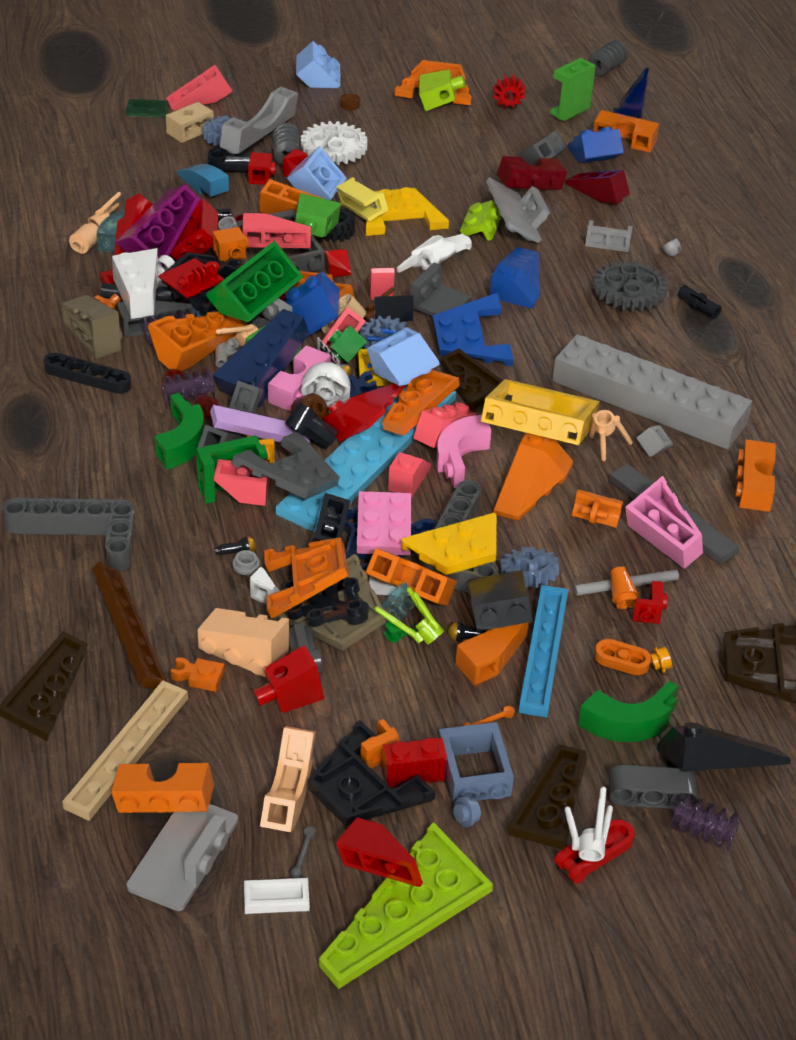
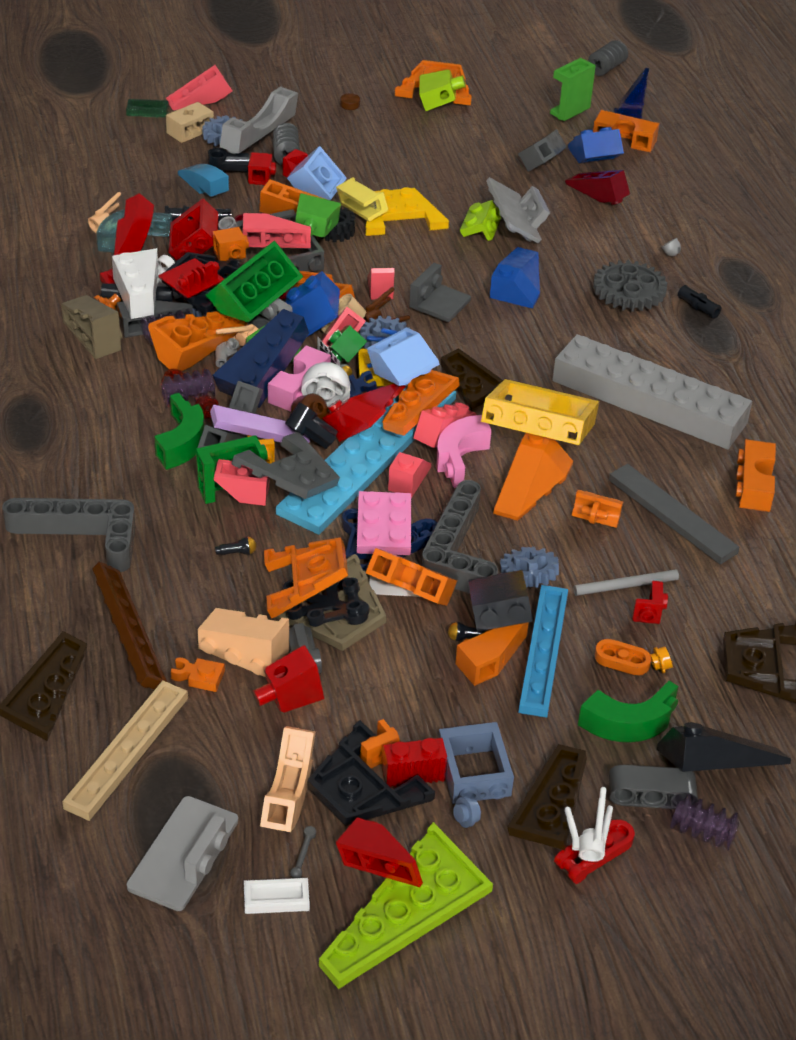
(84, 238): light nougat brick -> none
(112, 379): black beam -> none
(161, 223): magenta wedge -> none
(184, 792): orange arch -> none
(246, 562): light grey plate -> none
(261, 586): white slope -> none
(317, 67): light blue slope -> none
(330, 518): black brick -> none
(337, 141): white gear -> none
(337, 263): red slope -> none
(394, 306): black sticker -> none
(395, 634): green hand -> none
(397, 600): clear light blue tile -> none
(428, 627): lime plant -> none
(435, 251): white animal -> none
(456, 545): yellow wing -> none
(462, 330): blue wing -> none
(508, 712): orange hinge -> none
(509, 84): red gear -> none
(518, 174): dark red arch -> none
(604, 423): light nougat plant -> none
(608, 238): light grey hinge -> none
(623, 589): orange cone -> none
(654, 440): light grey slope -> none
(665, 524): bright pink wedge -> none

